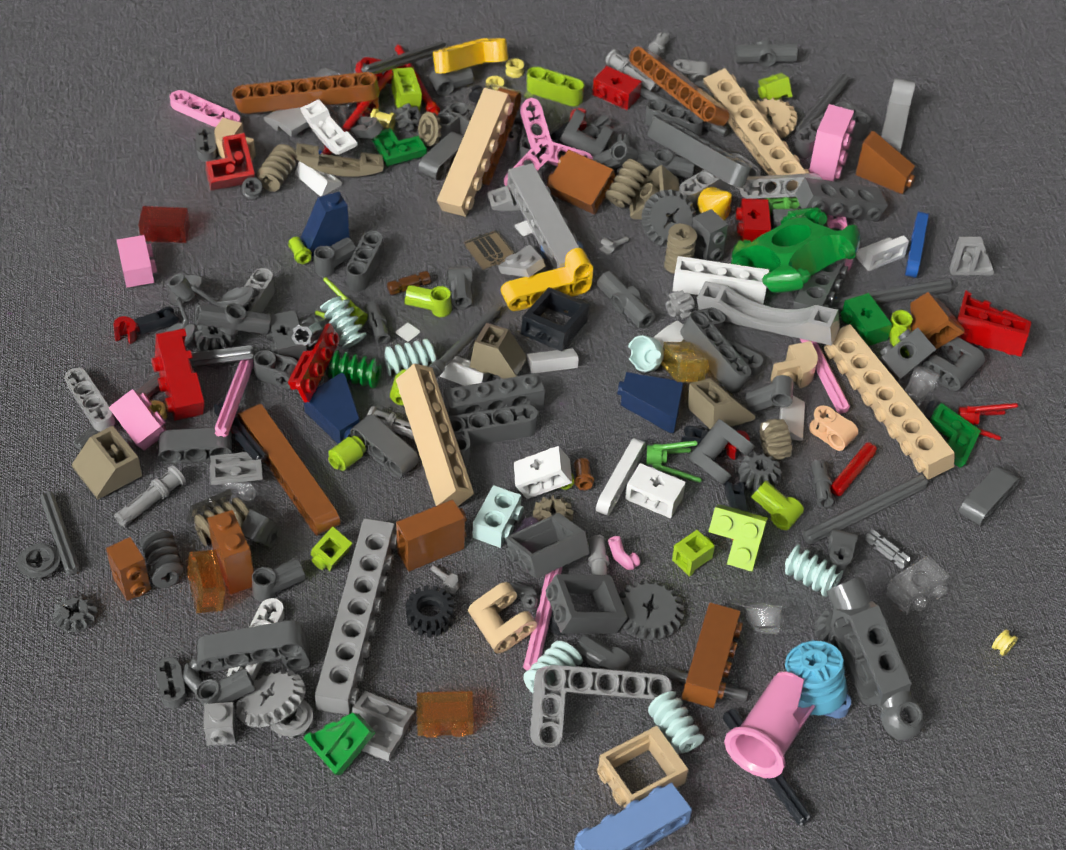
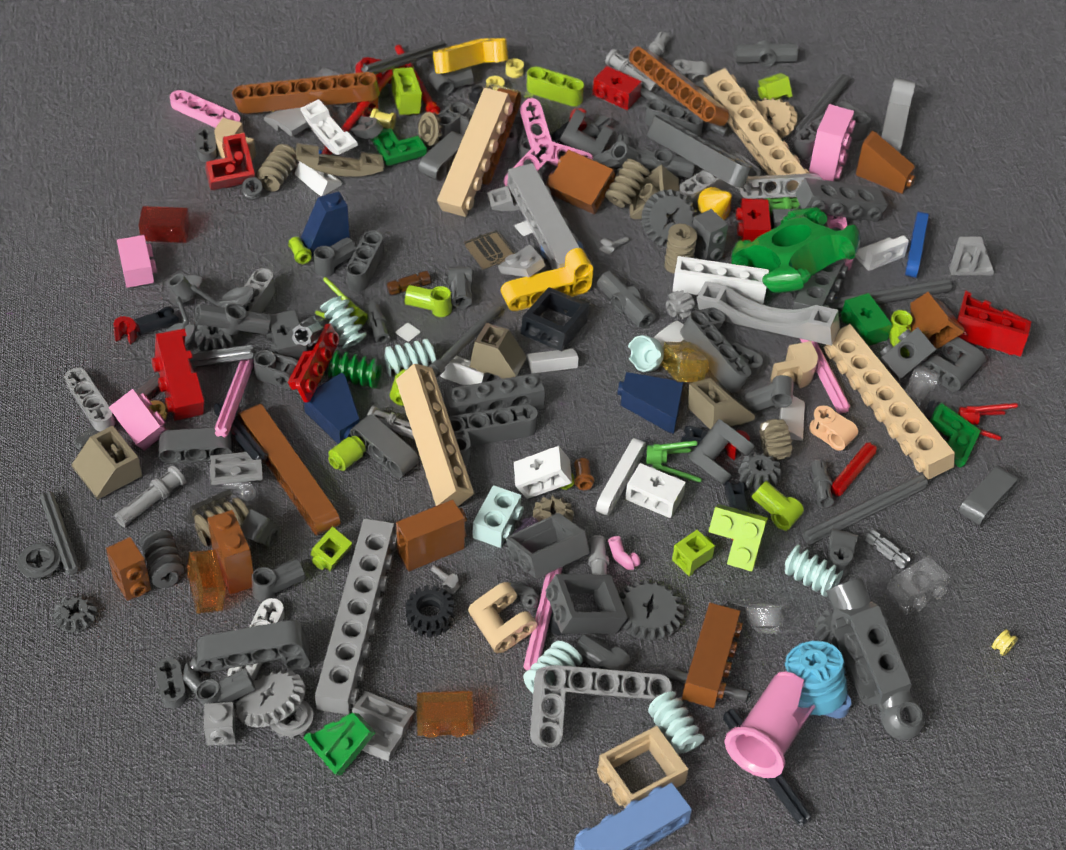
(408, 117): dark grey gear -> none

